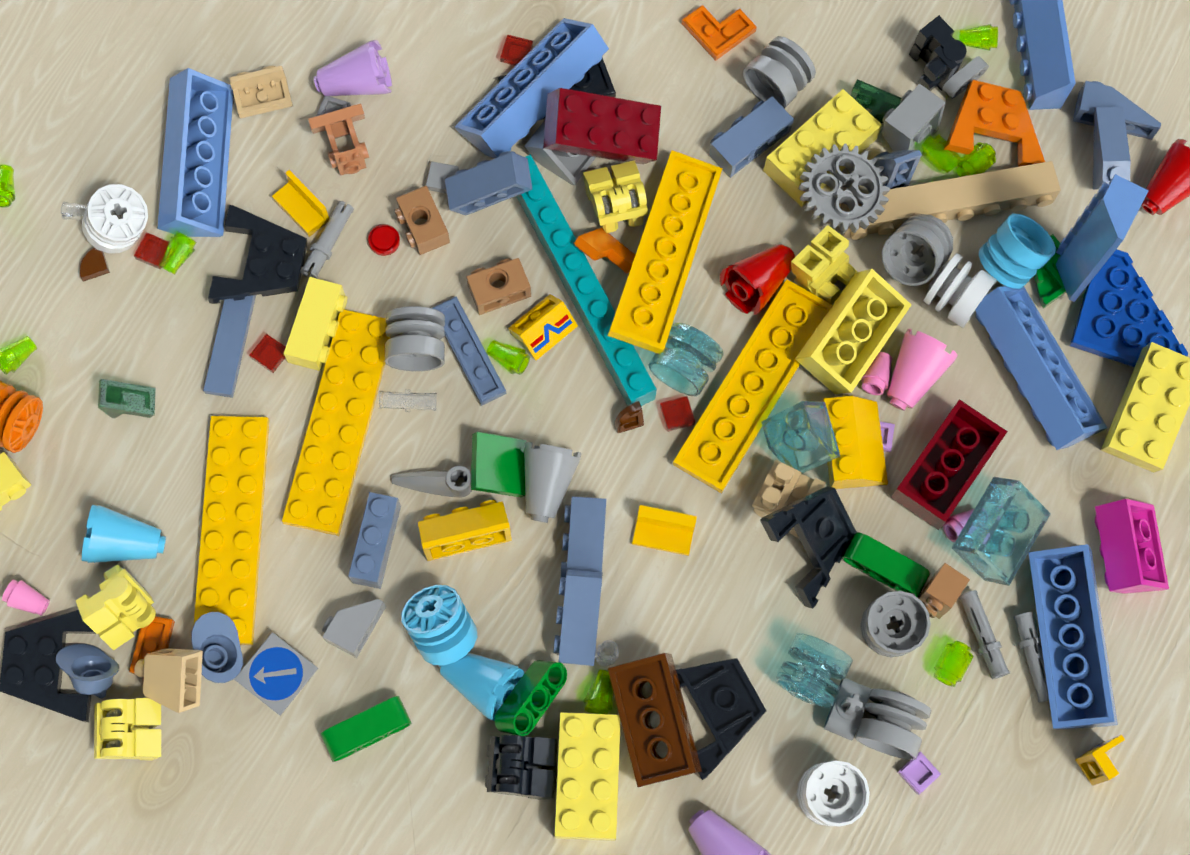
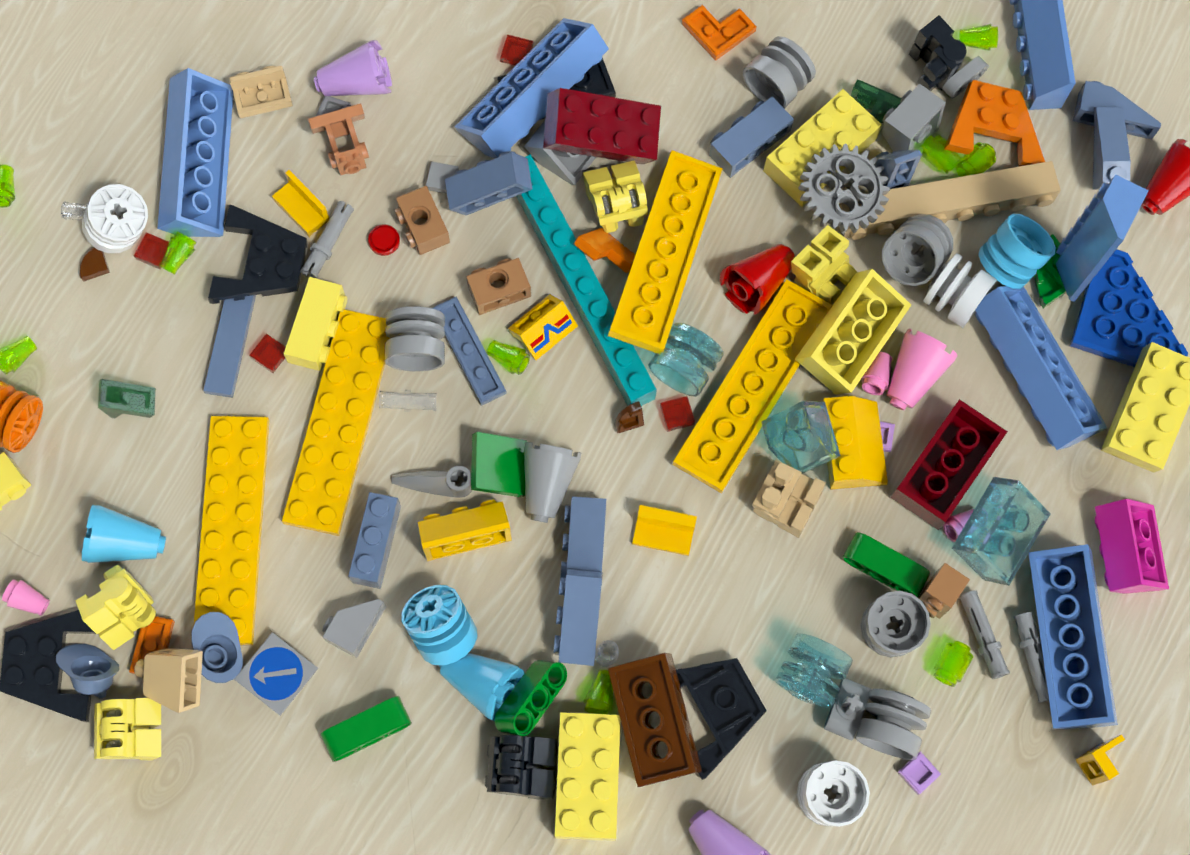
(823, 531): black wing -> none

